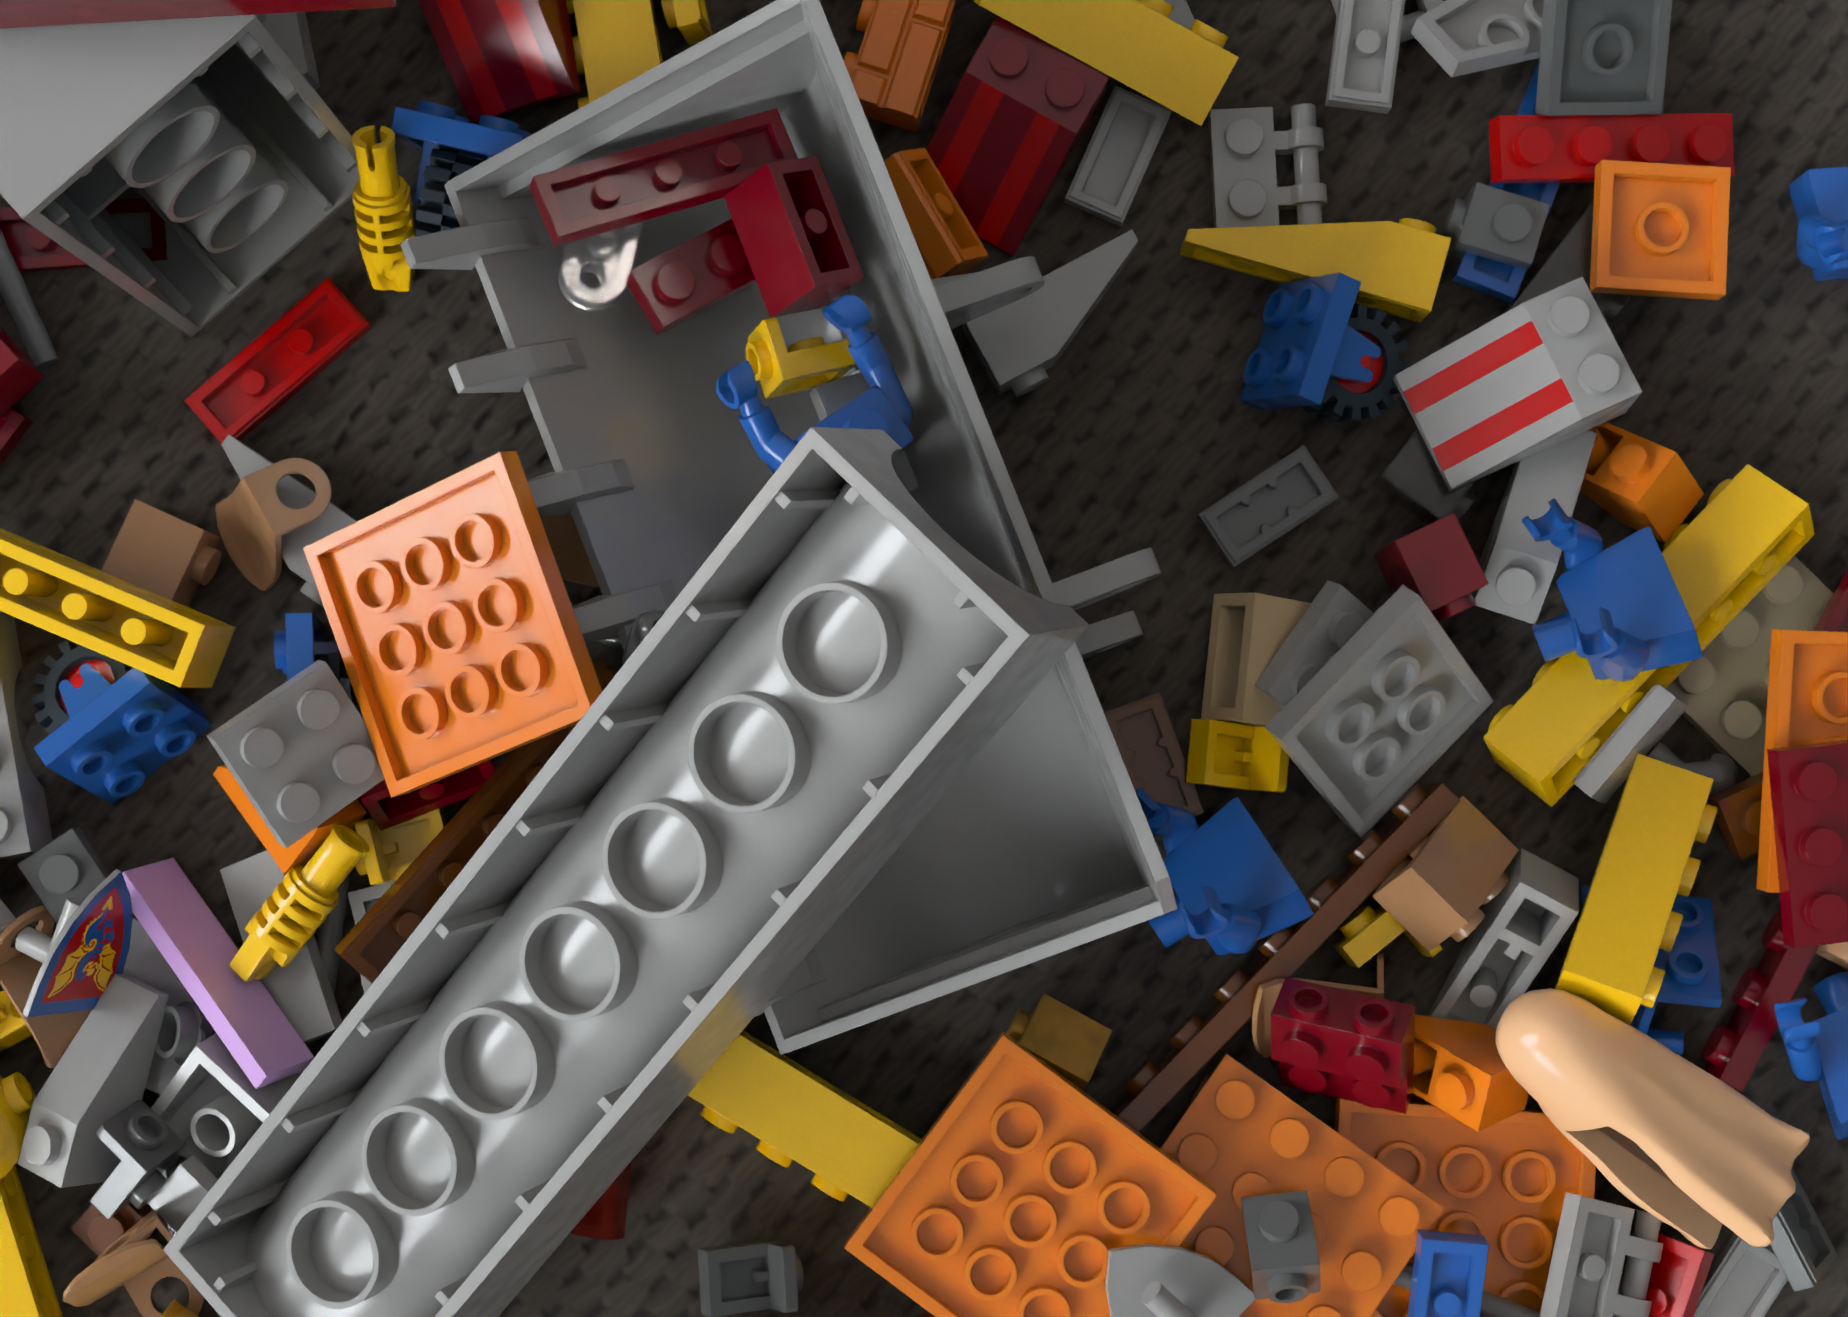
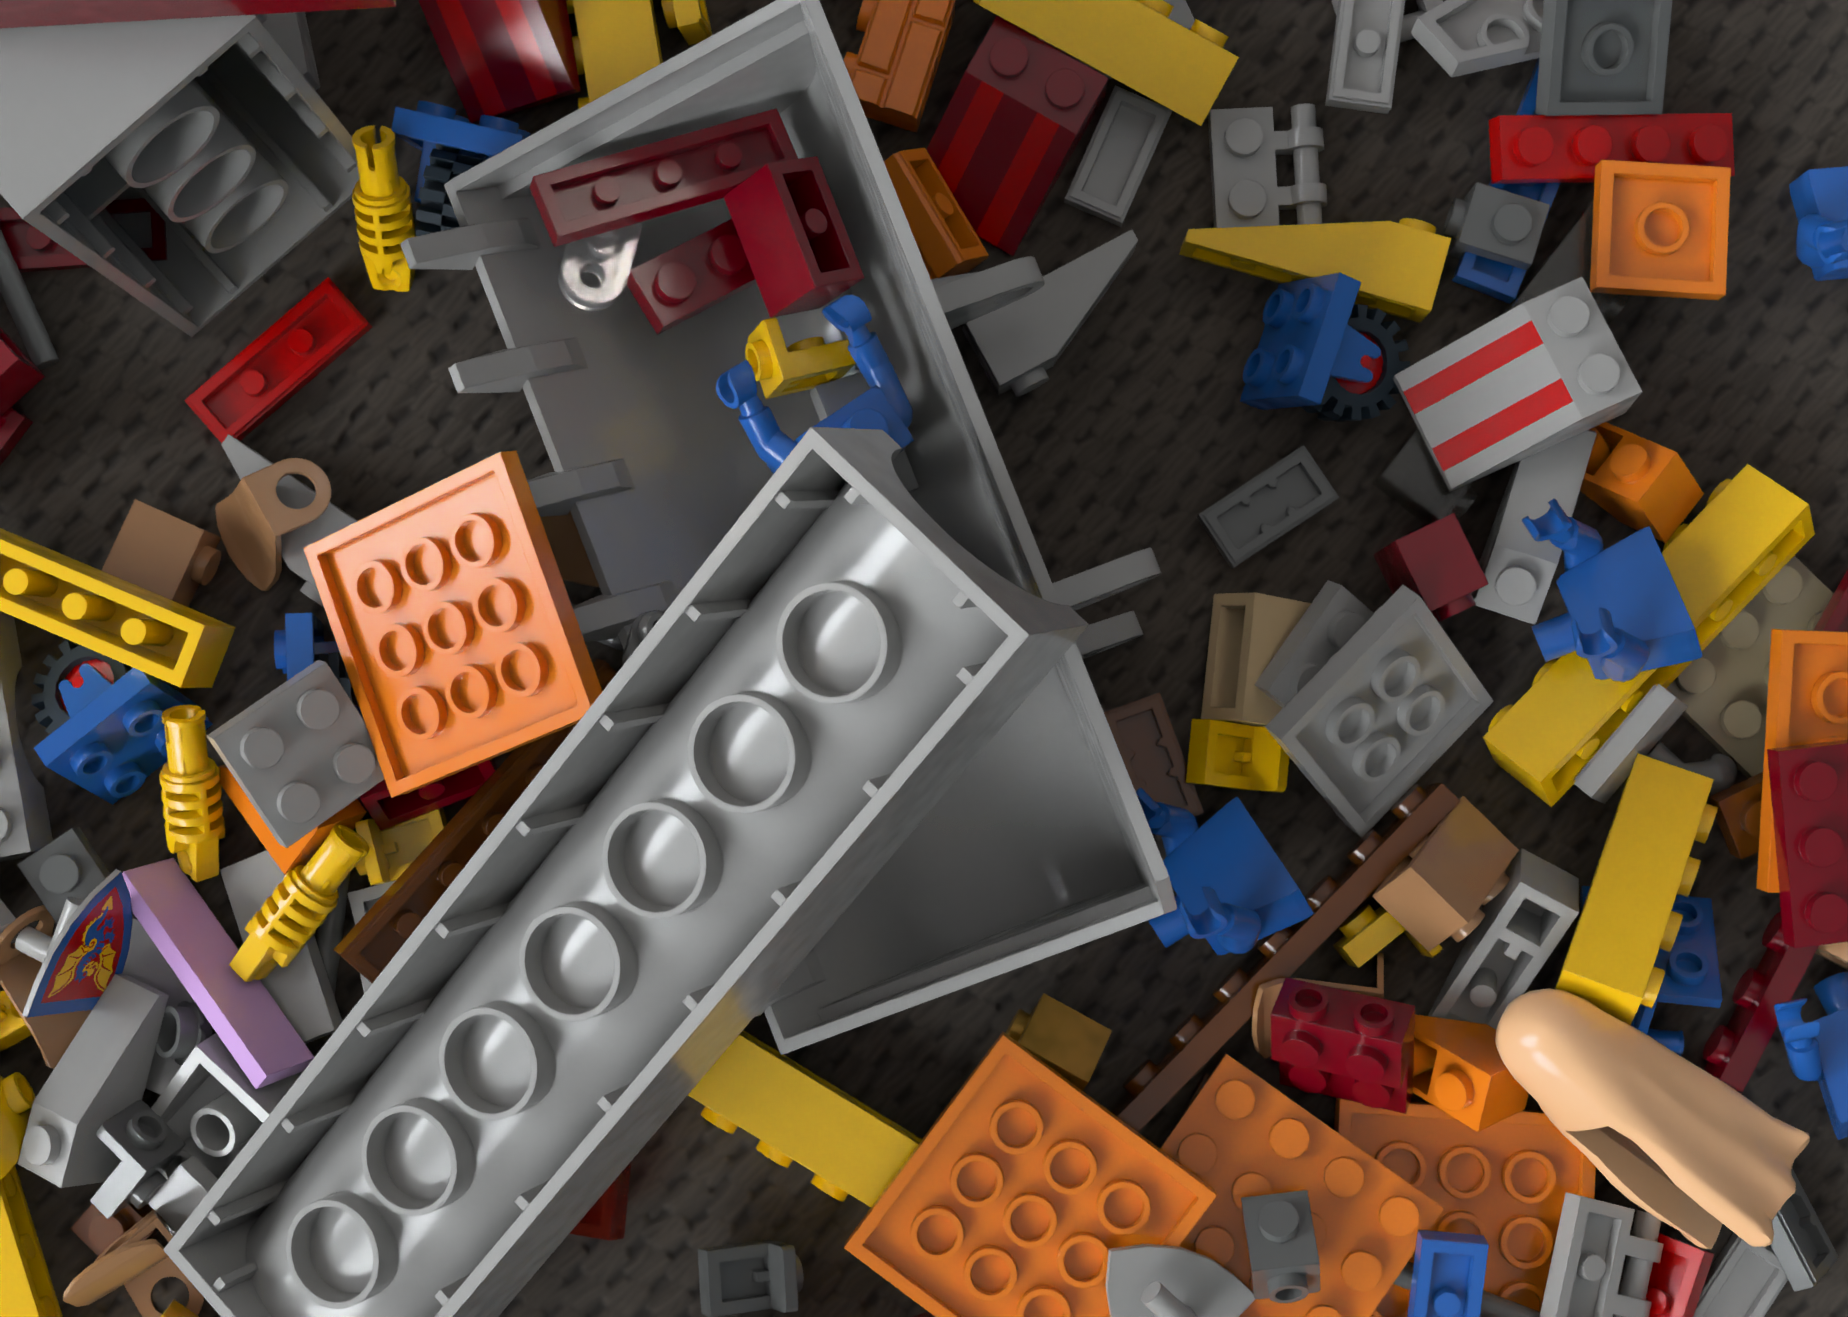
(191, 793): none -> yellow hinge

